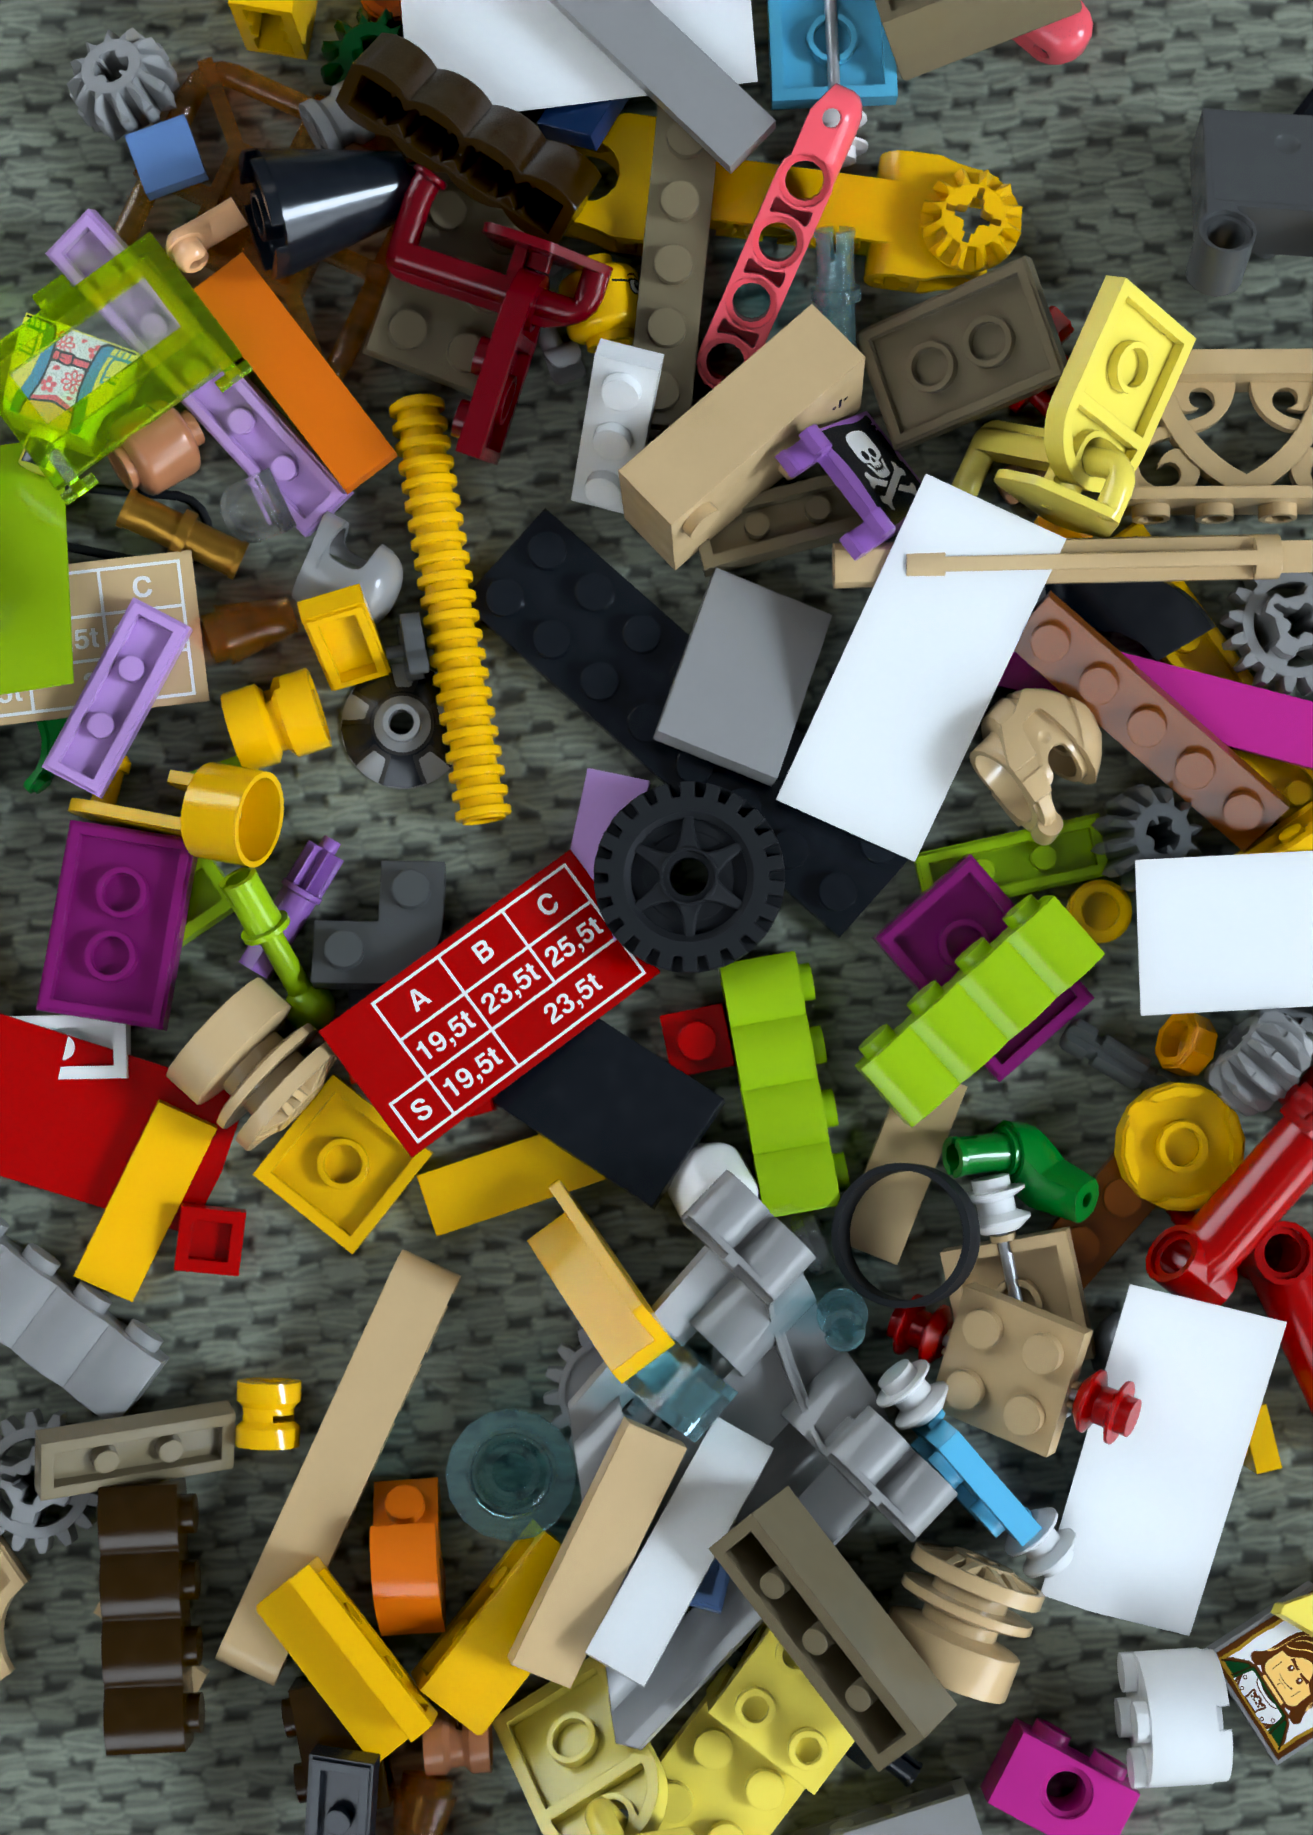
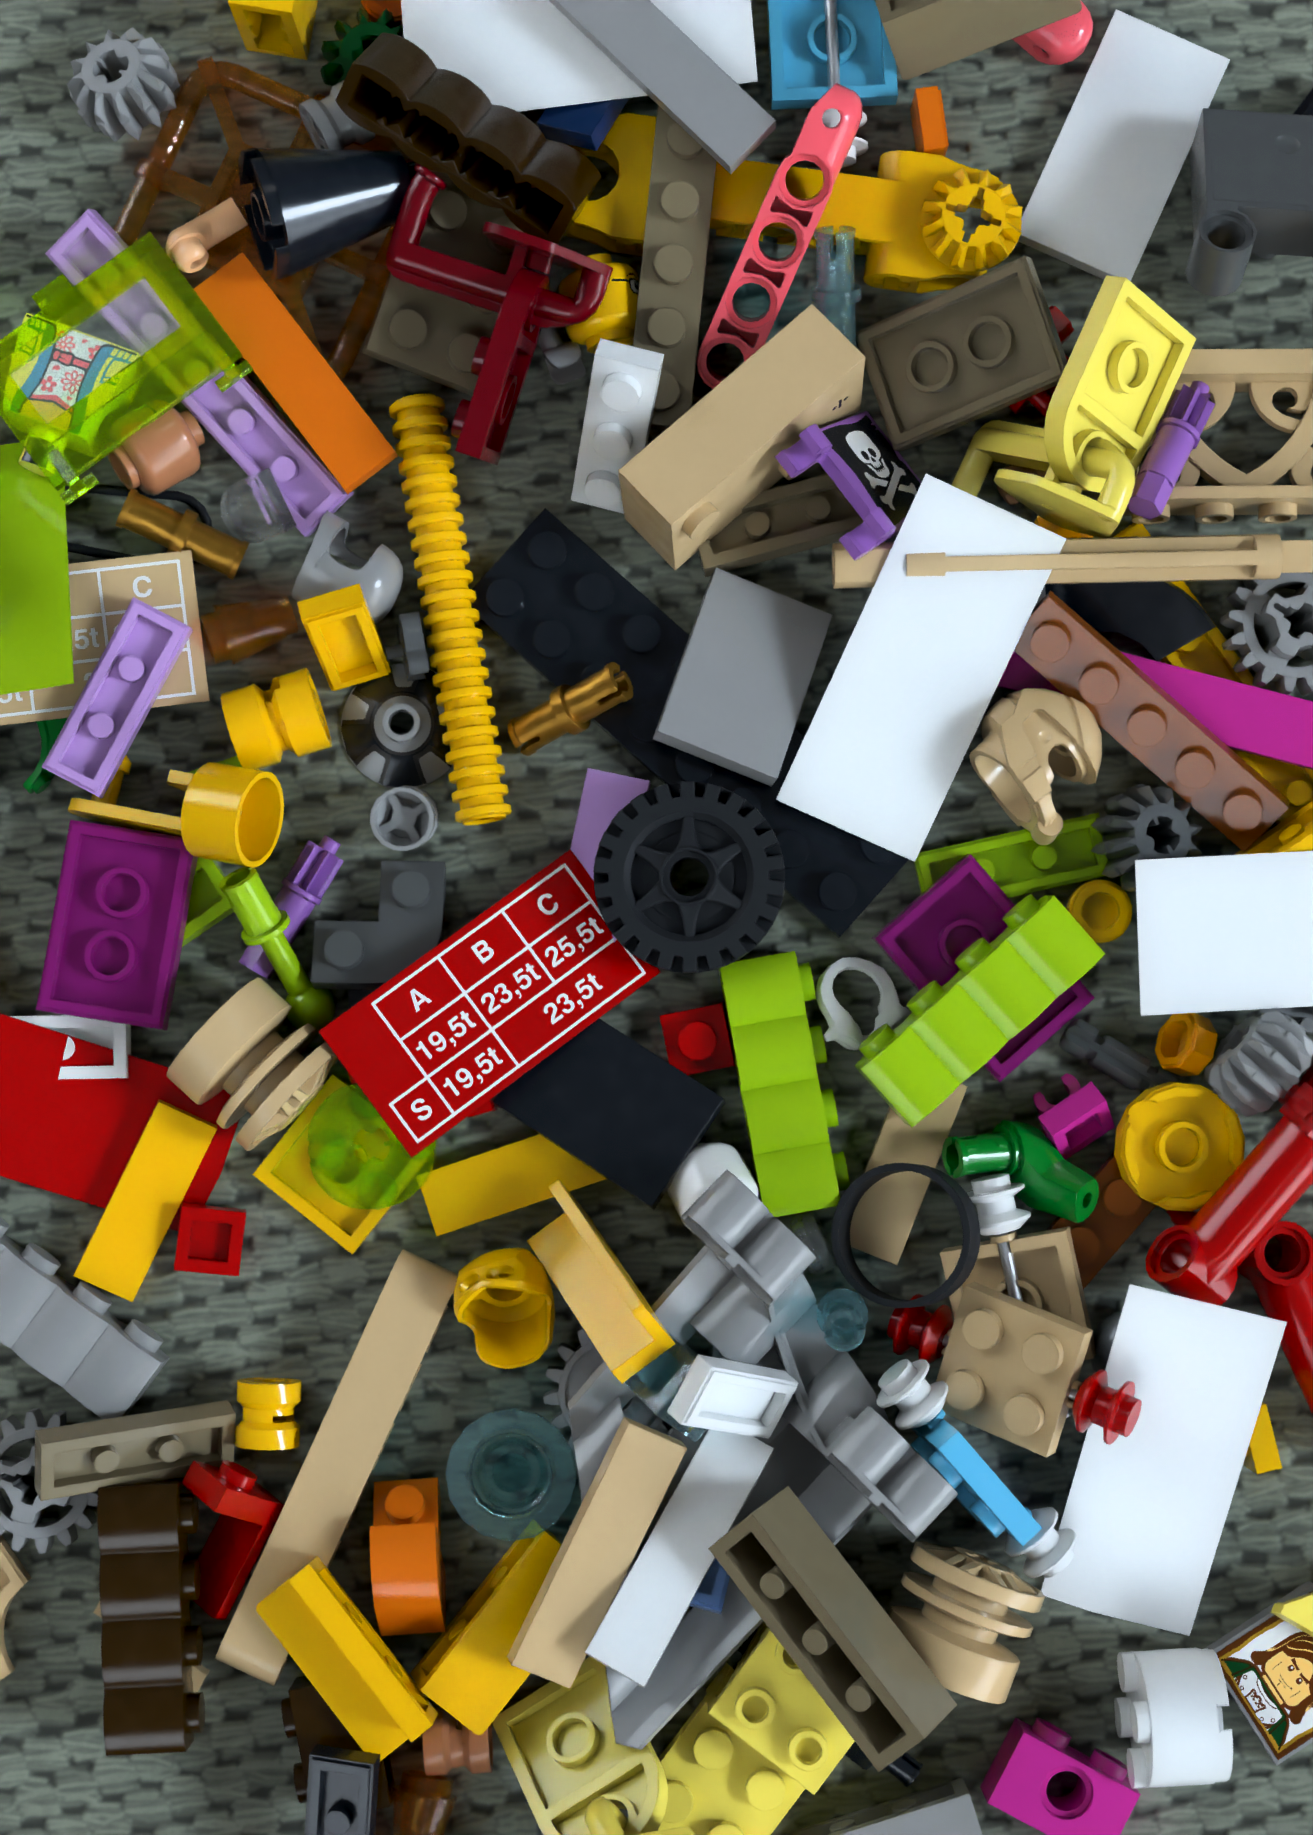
(166, 157): medium blue tile -> none
(239, 1534): none -> red bracket
(342, 1172): none -> clear neon green plate
(395, 823): none -> light grey wheel
(507, 1306): none -> yellow helmet
(570, 709): none -> pearl gold pin
(732, 1397): none -> white tile
(841, 1024): none -> white piece
(929, 121): none -> orange tile
(1076, 1119): none -> dark pink tile
(1121, 148): none -> white tile
(1174, 440): none -> medium lavender piece

